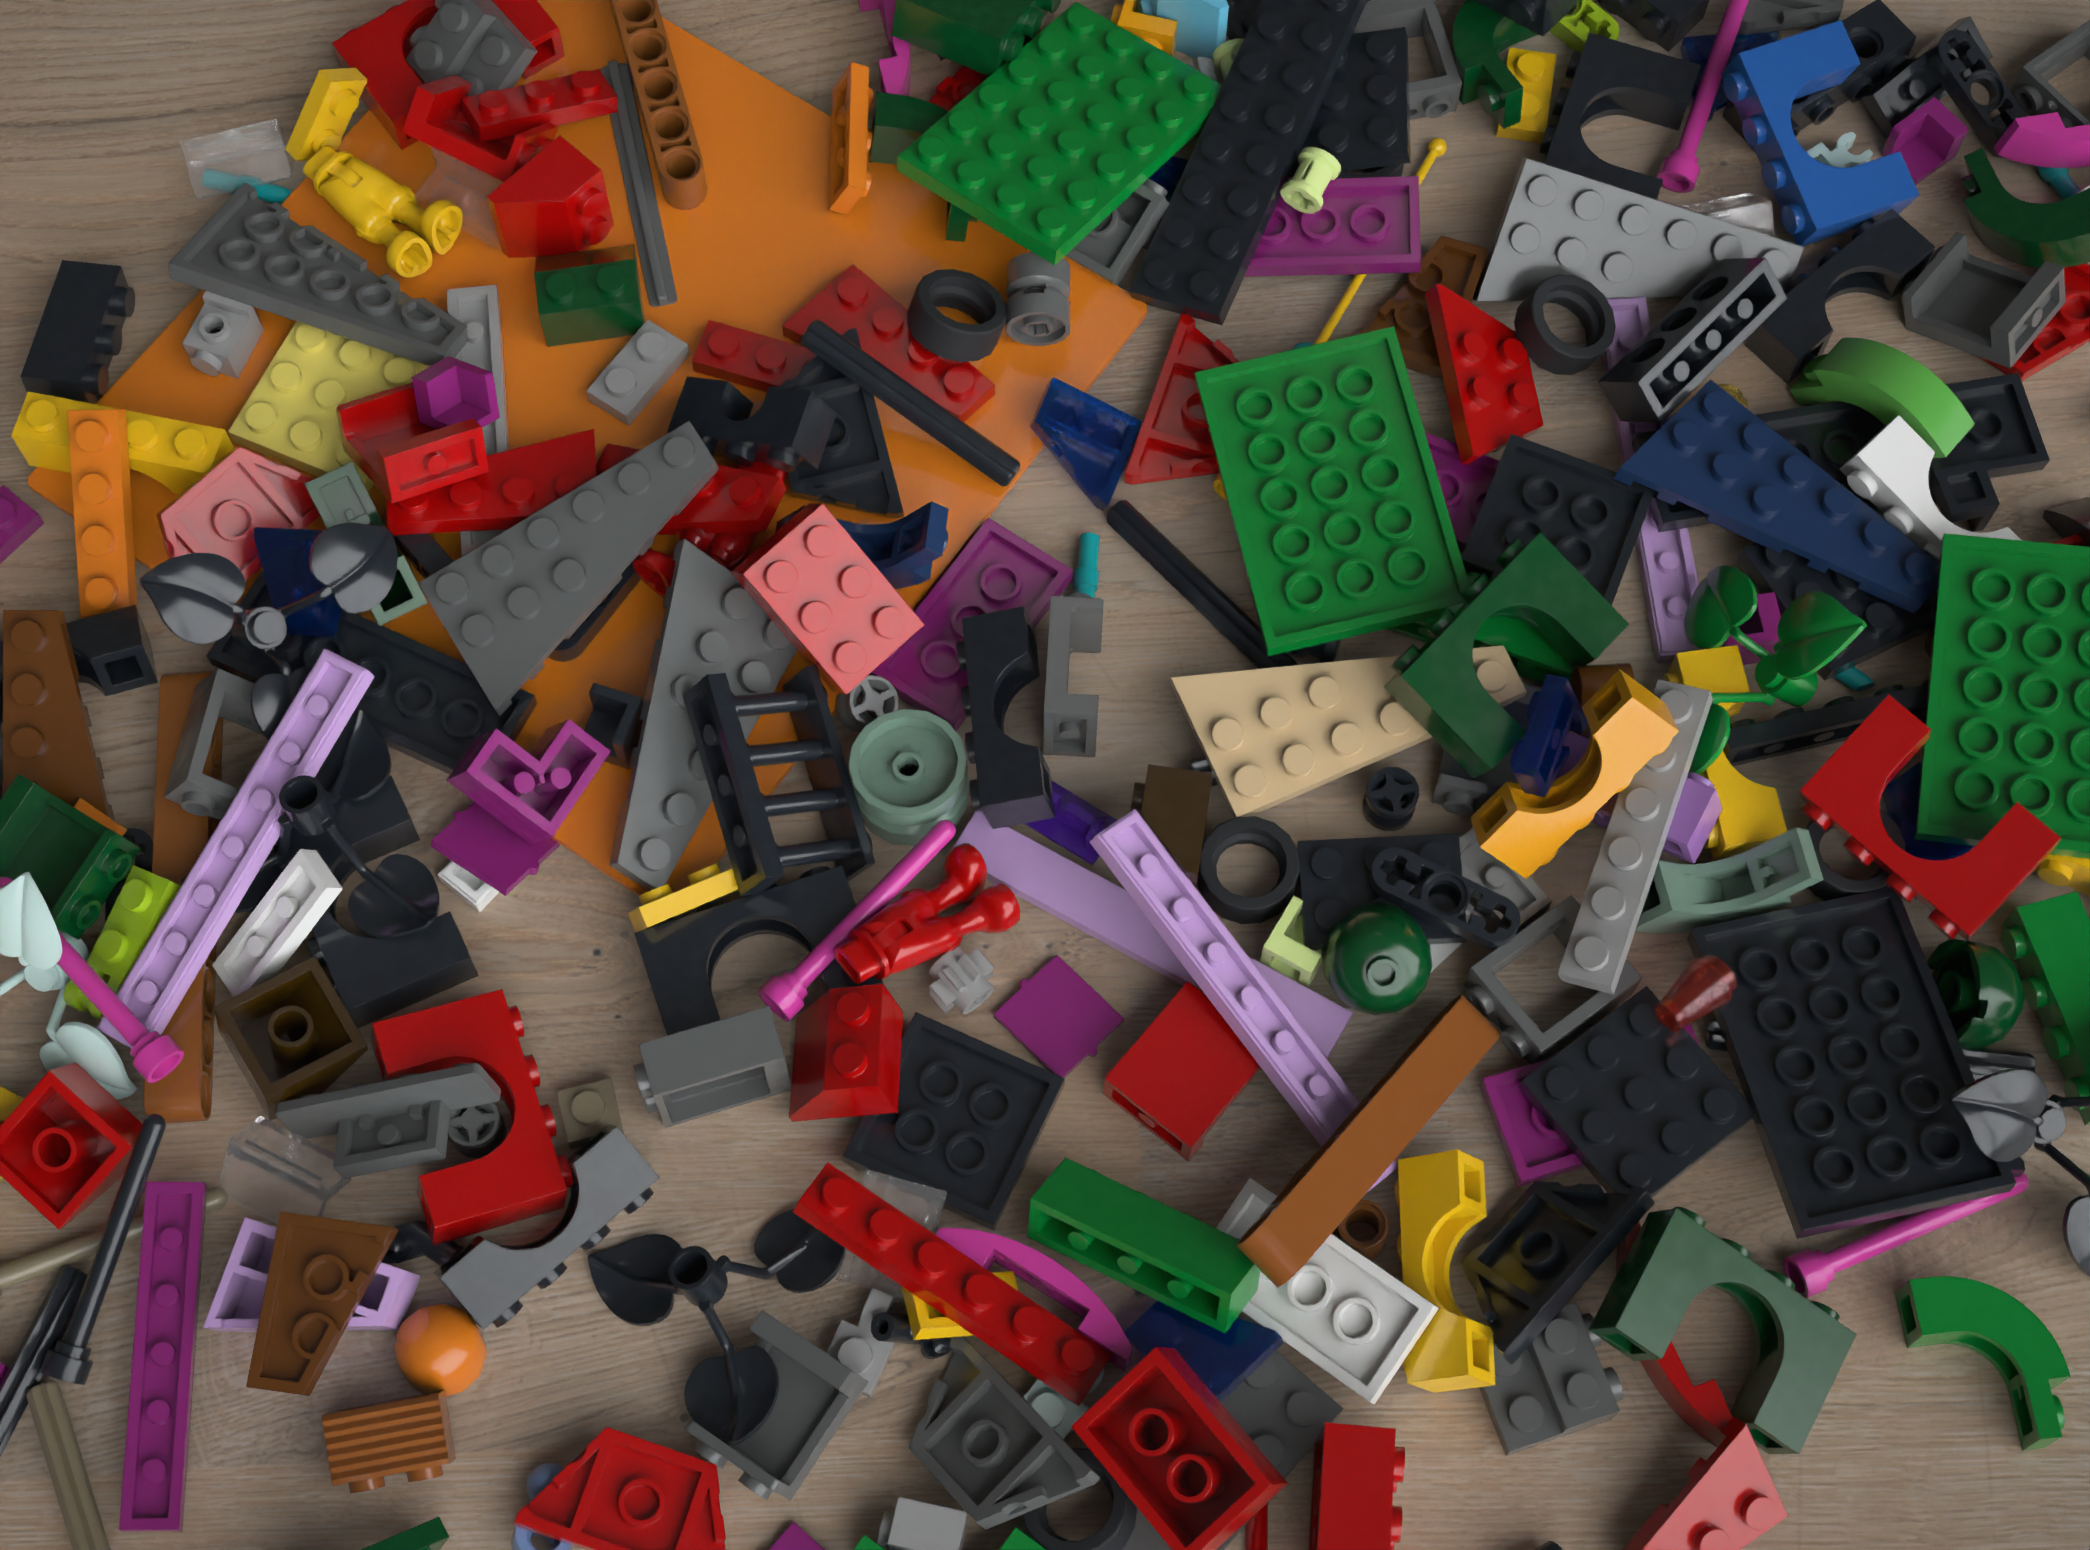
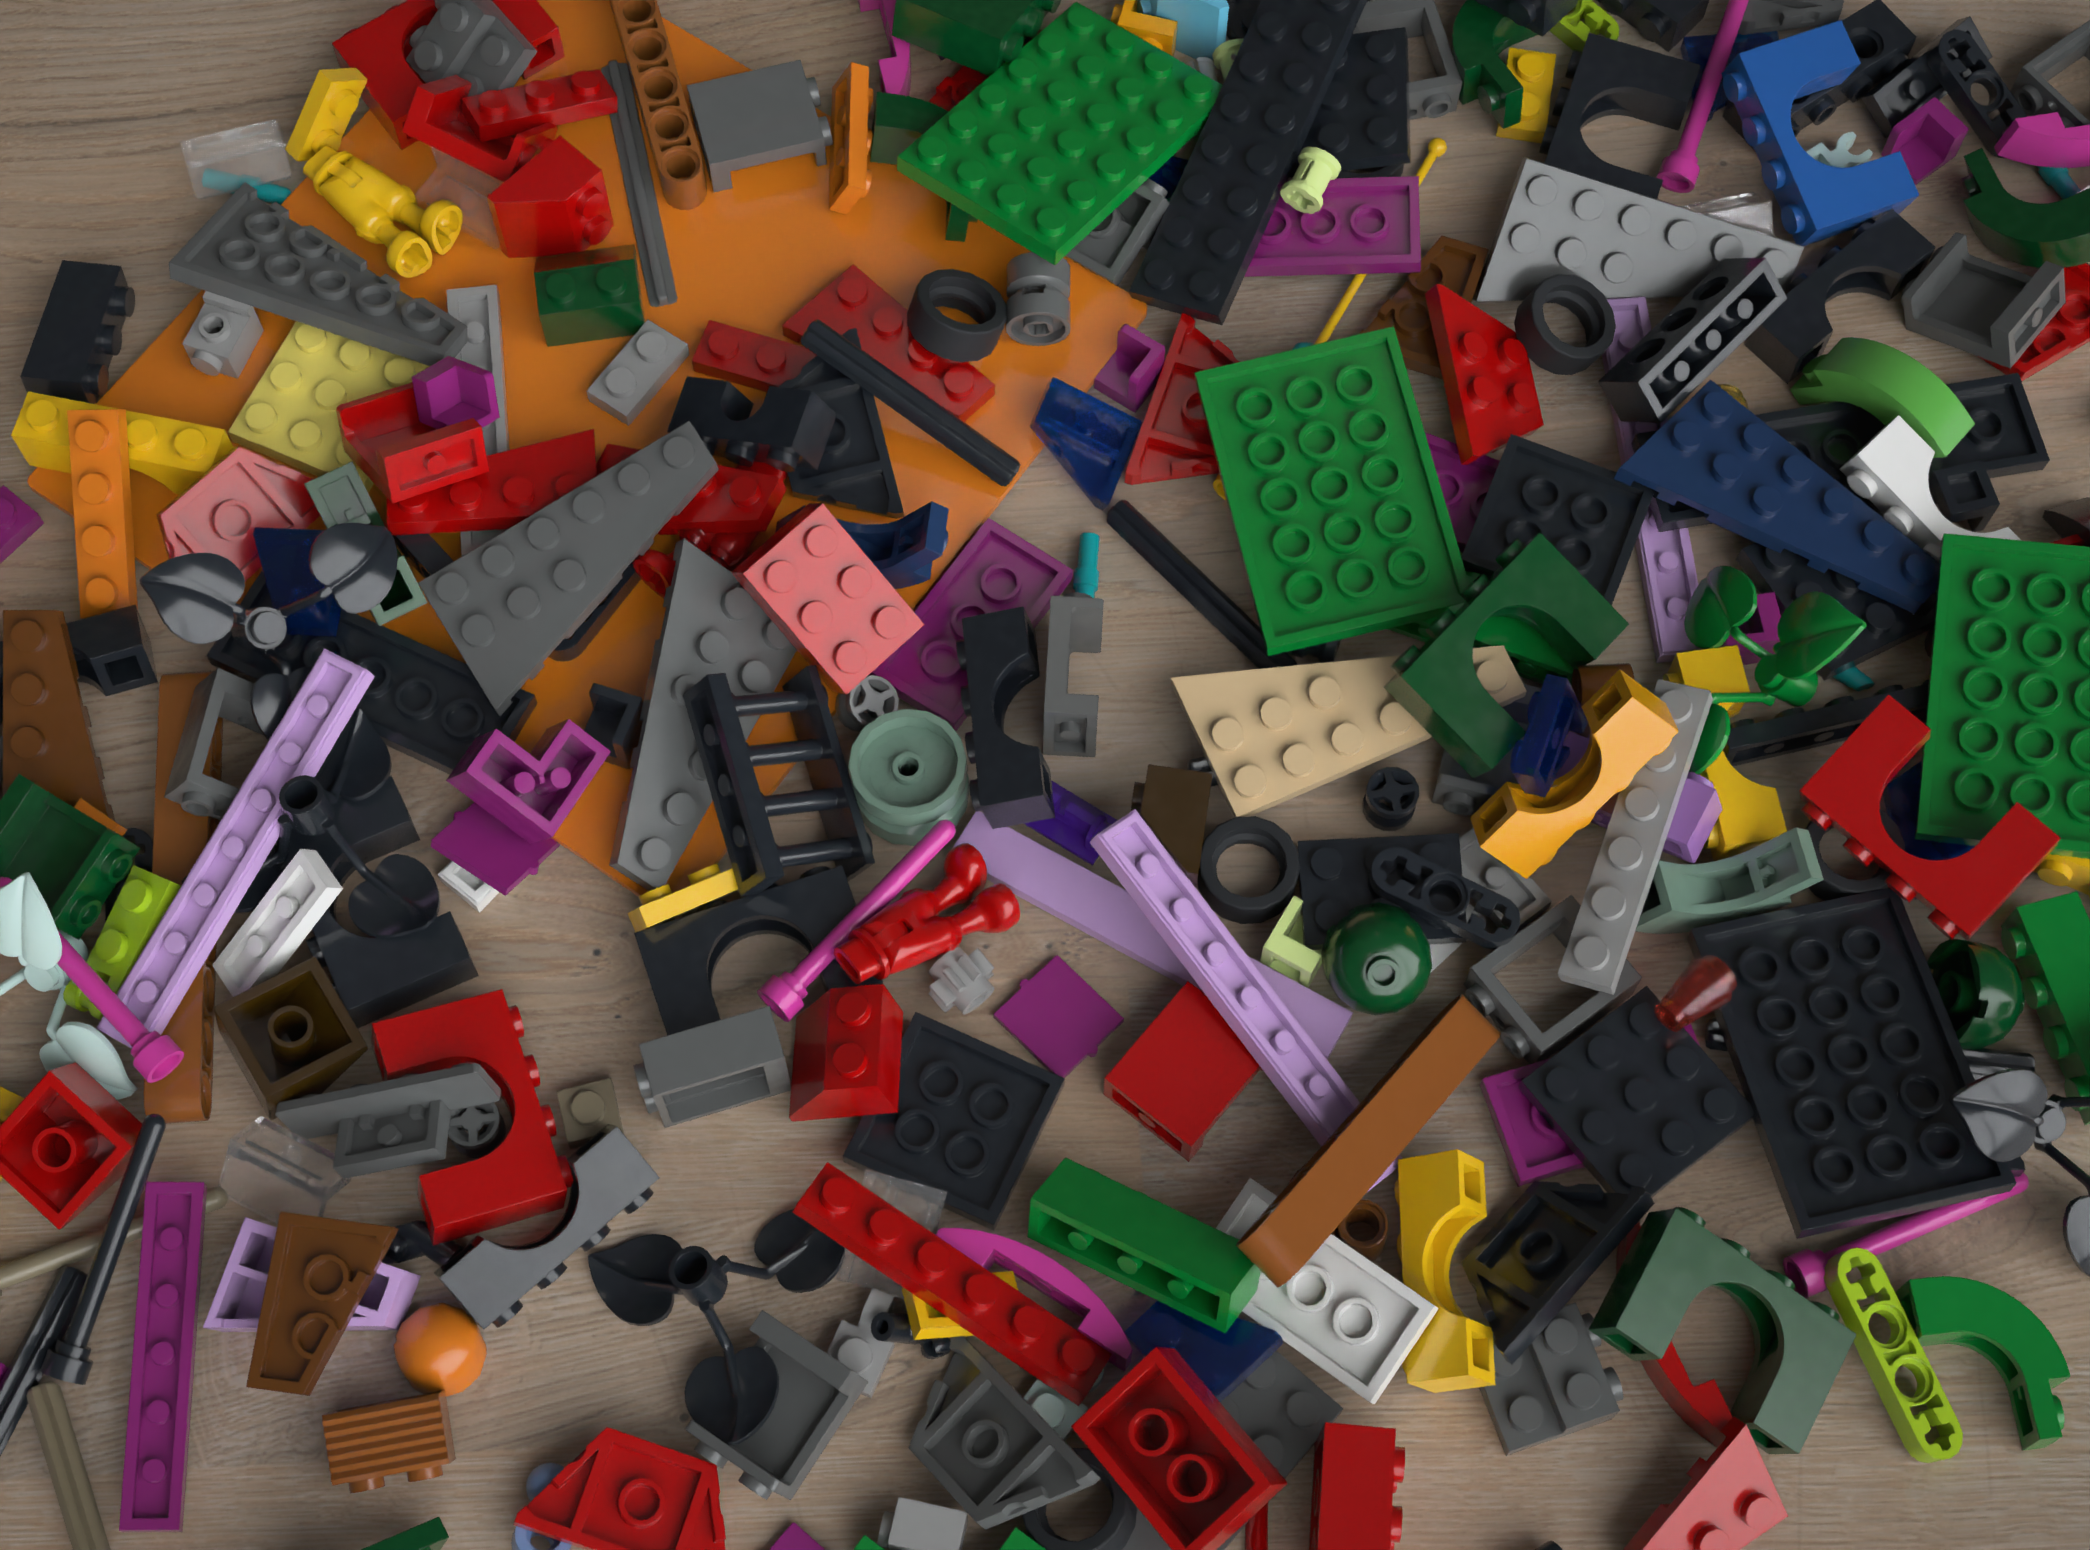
(757, 120): none -> dark grey panel
(1132, 369): none -> magenta panel
(1885, 1359): none -> lime beam

